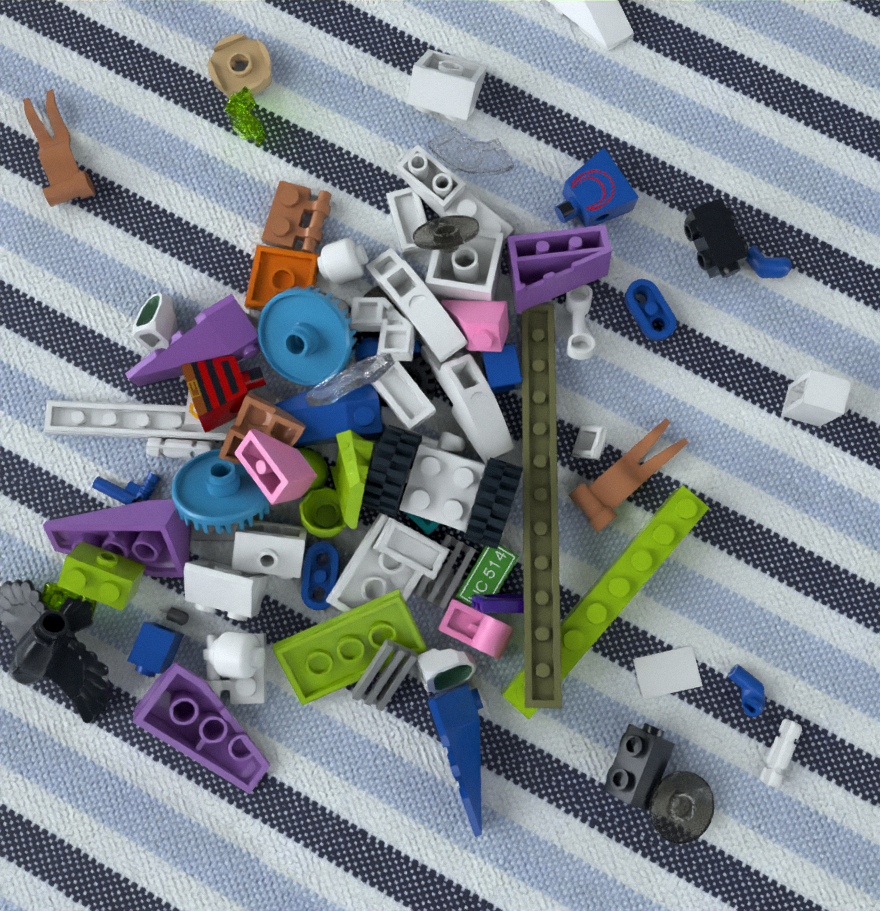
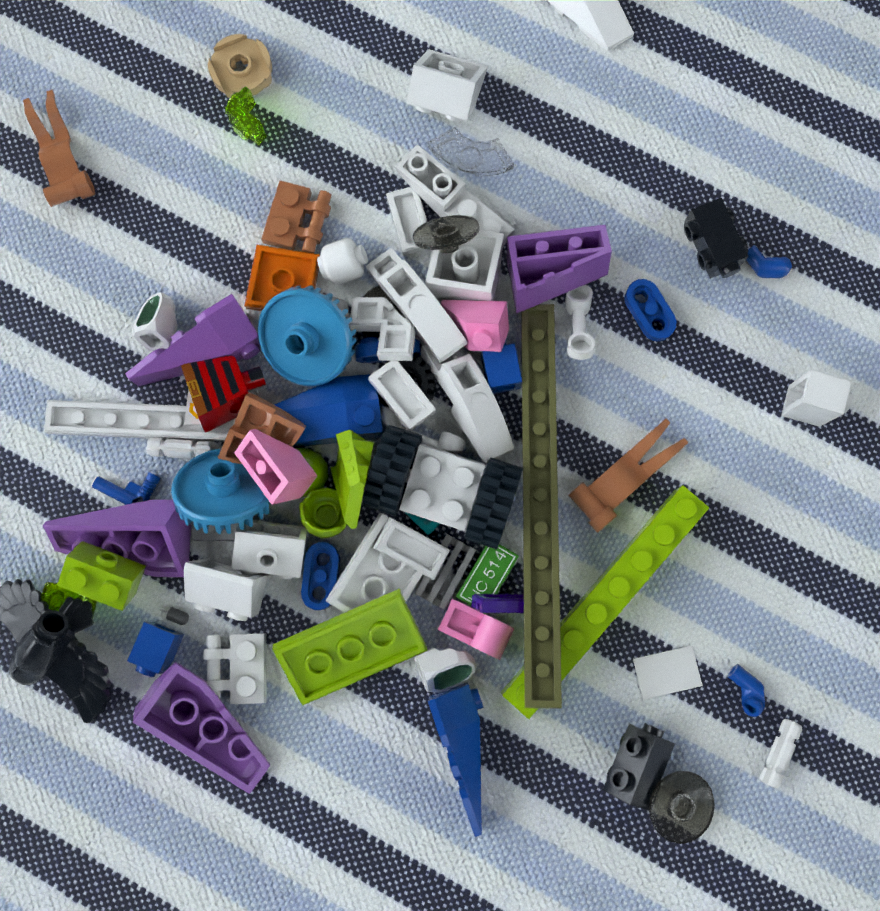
(237, 655): white head -> none
(338, 385): clear tile -> none
(395, 680): light grey tile -> none
(590, 442): white slope -> none
(596, 192): blue torso -> none

